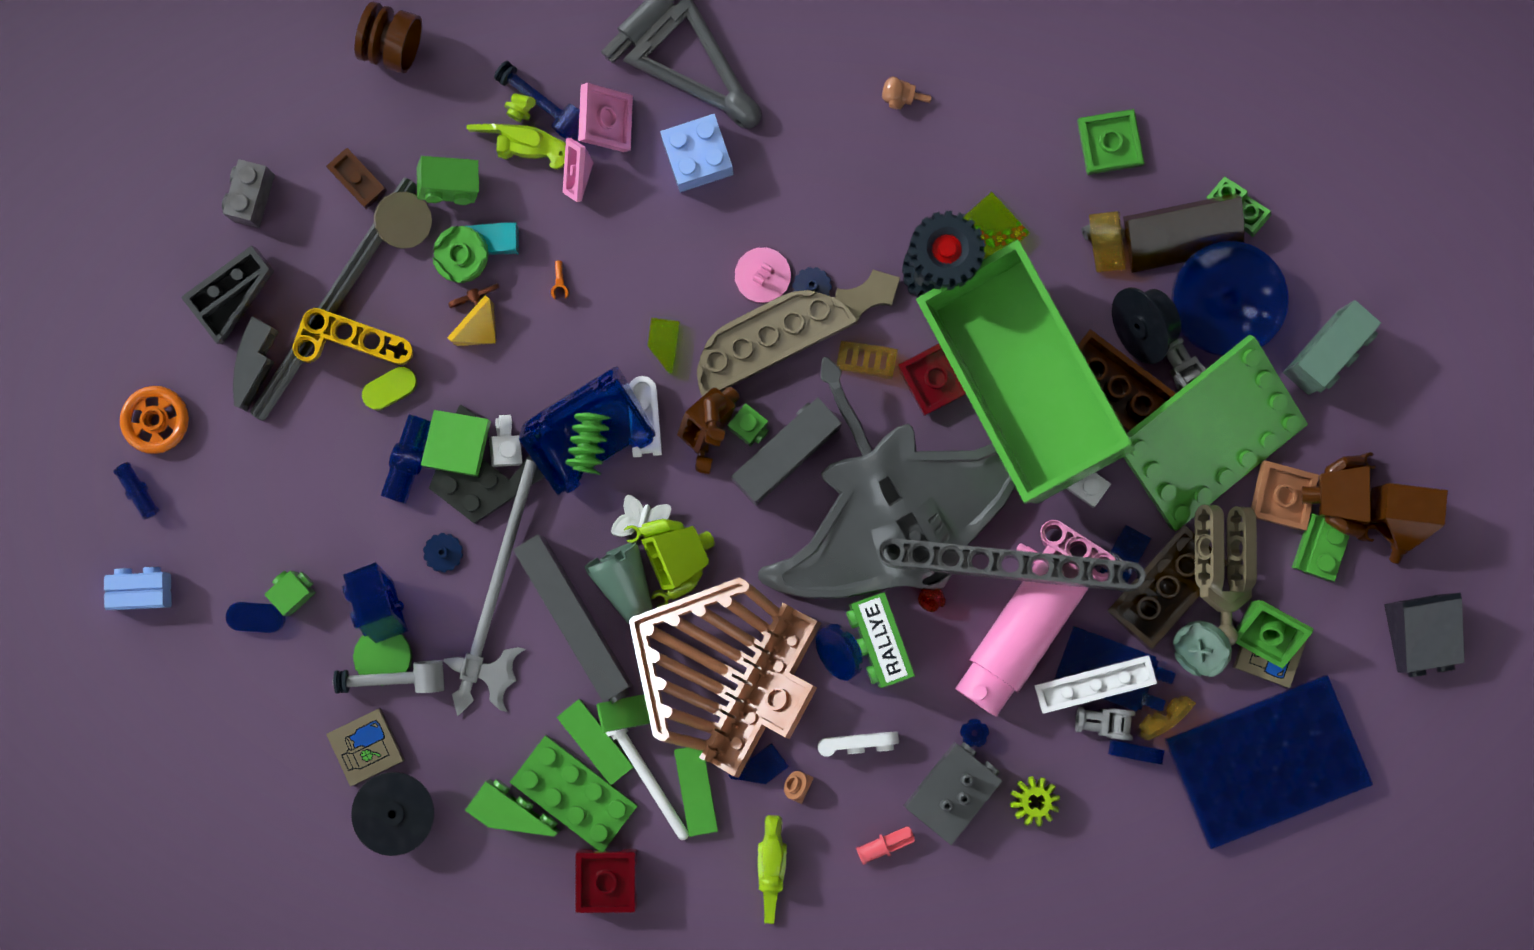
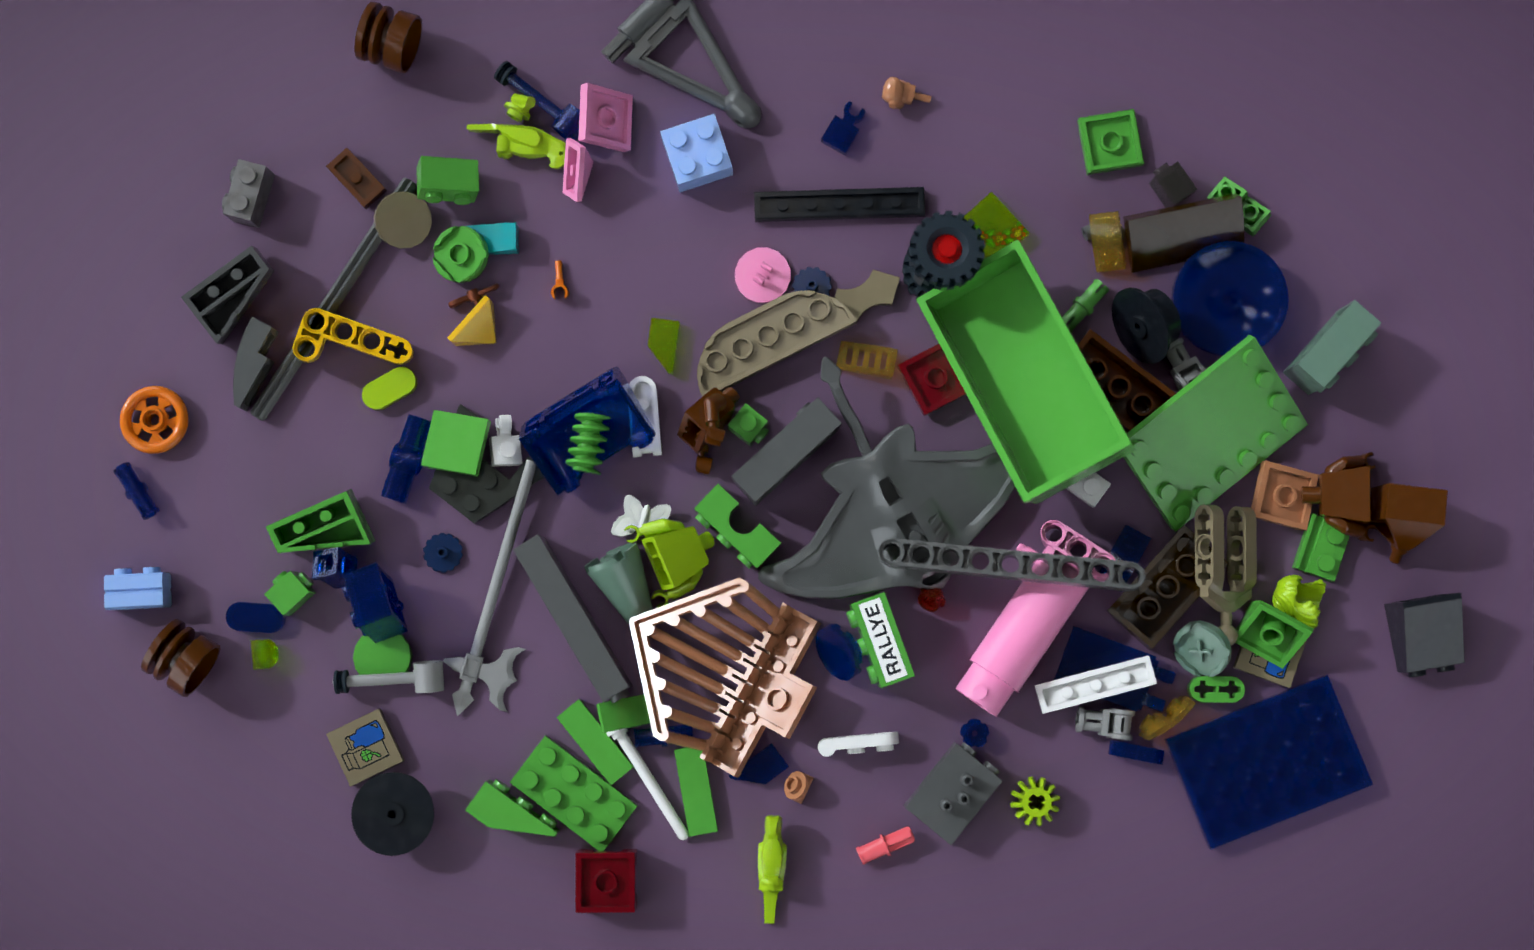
(180, 657): none -> reddish brown wheel
(264, 654): none -> clear neon green plate
(323, 525): none -> bright green wedge
(331, 565): none -> clear blue brick
(645, 737): none -> clear blue pin
(716, 511): none -> bright green arch
(839, 204): none -> black tile
(842, 132): none -> clear blue plate
(1084, 304): none -> bright green pin
(1172, 184): none -> clear smoke brick
(1216, 696): none -> bright green beam
(1299, 598): none -> lime hair

